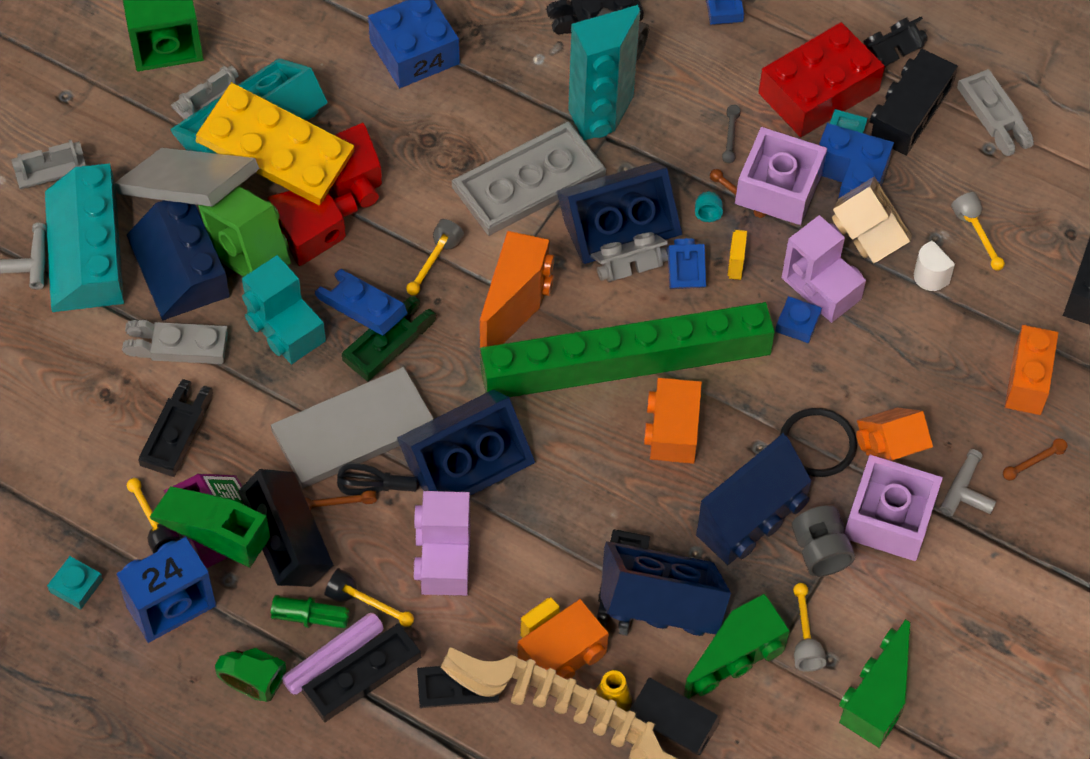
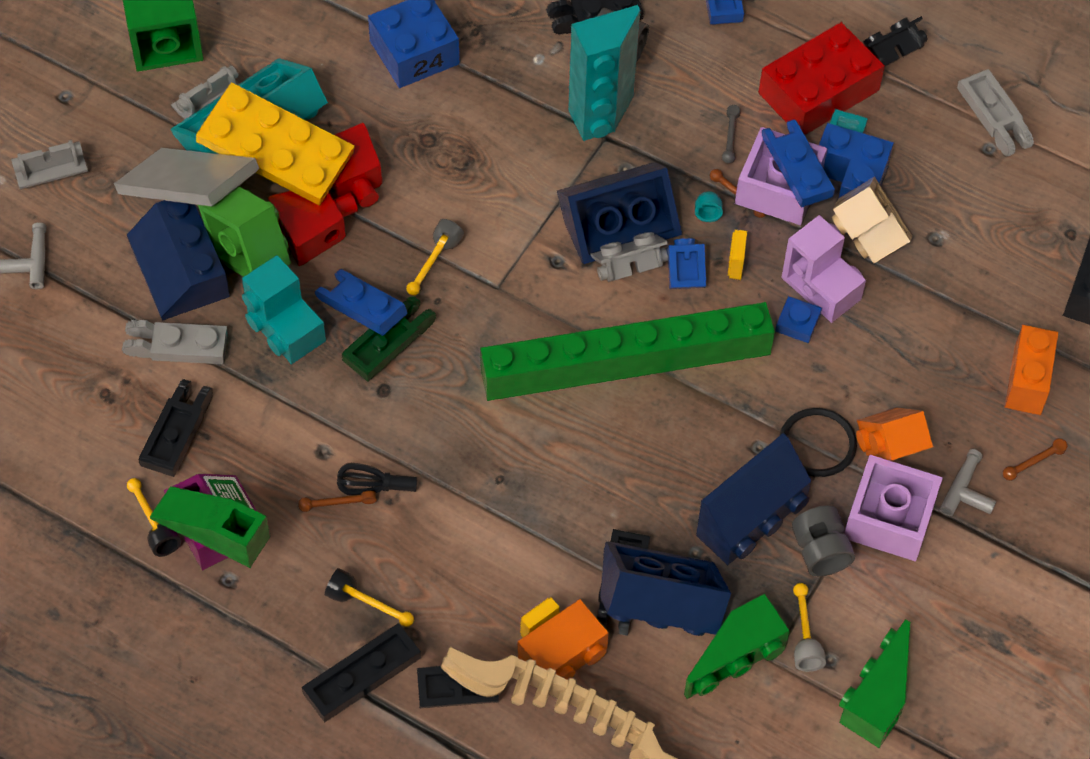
(75, 582): teal plate -> none
(84, 240): teal slope -> none
(166, 589): blue brick -> none
(251, 673): green rock -> none
(295, 544): black brick -> none
(308, 612): green axle -> none
(333, 652): lavender axle -> none
(350, 427): light grey tile -> none
(444, 534): lavender brick -> none
(468, 446): dark blue slope -> none
(516, 287): orange slope -> none
(527, 178): light grey tile -> none
(615, 687): yellow cone -> none
(675, 420): orange brick -> none
(675, 716): black hinge -> none
(799, 165): none -> blue hinge
(913, 100): black brick -> none
(933, 268): white brick -> none
(967, 209): hinge -> none

